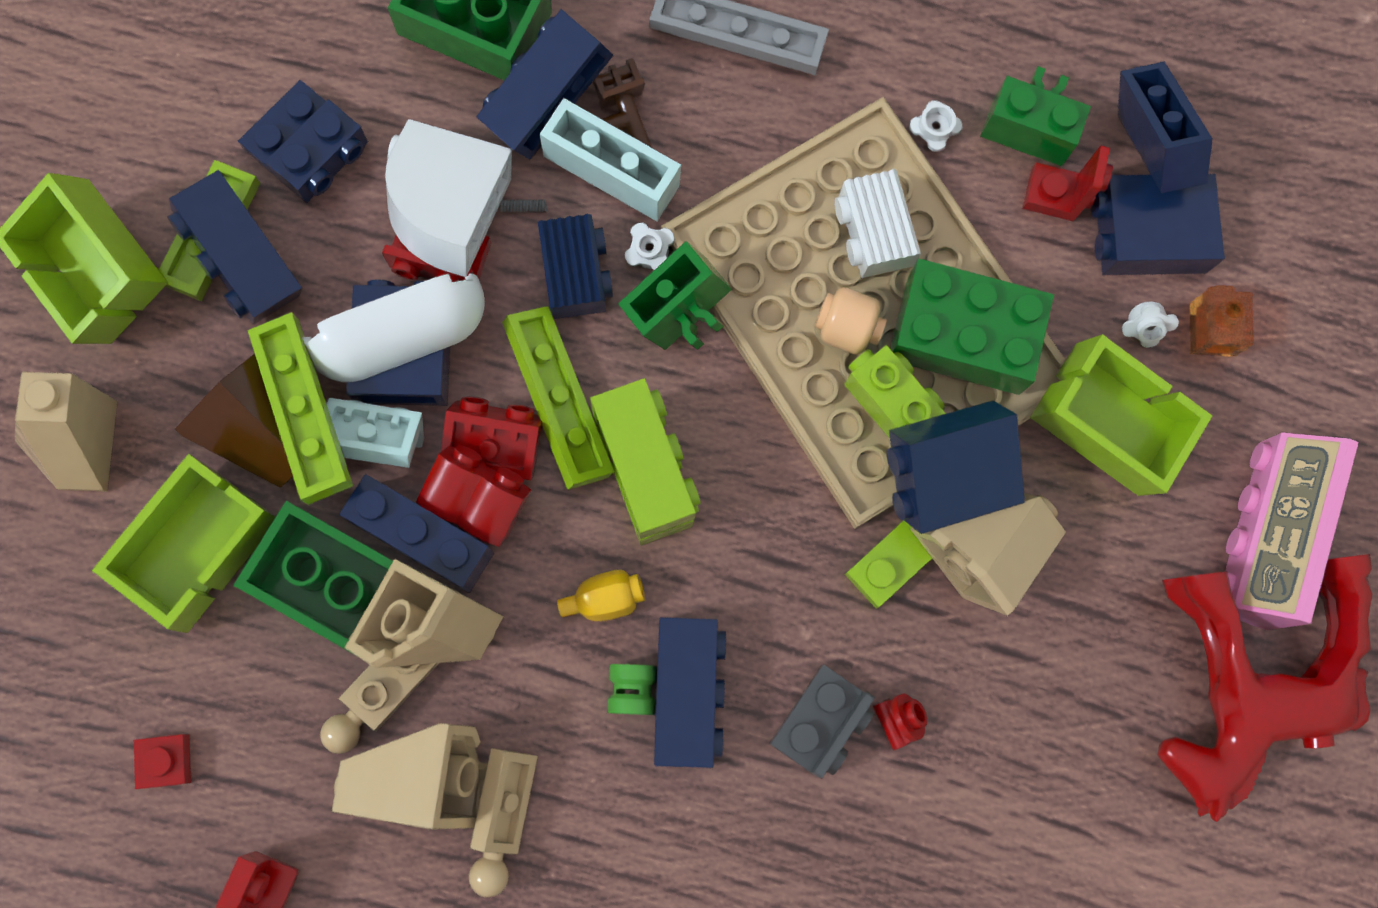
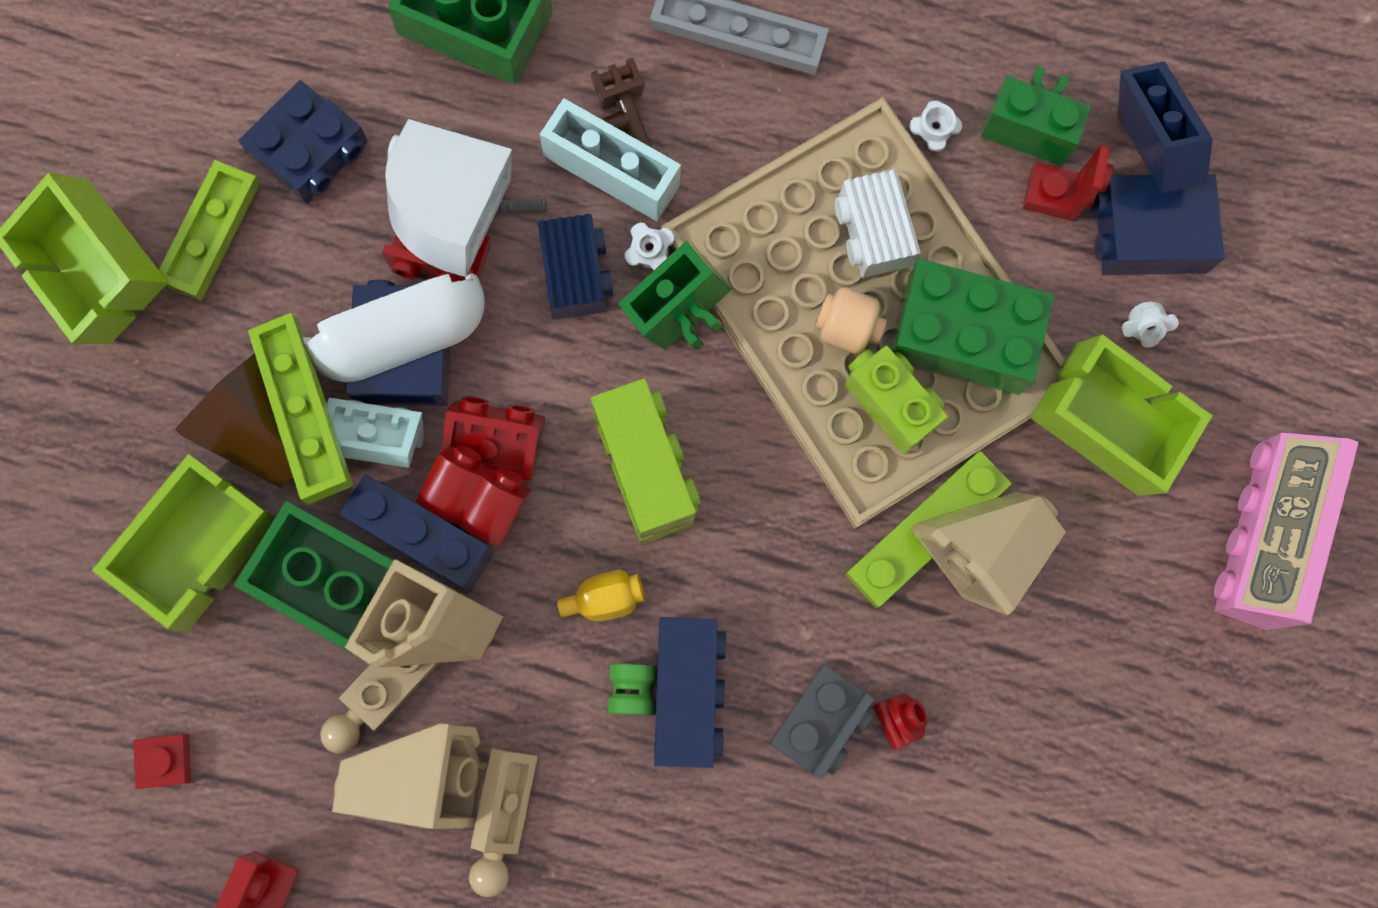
(66, 429): tan slope -> none
(233, 248): dark blue brick -> none
(554, 68): dark blue brick -> none
(557, 397): lime plate -> none
(956, 466): dark blue brick -> none
(1221, 322): clear orange brick -> none
(1263, 707): red animal -> none

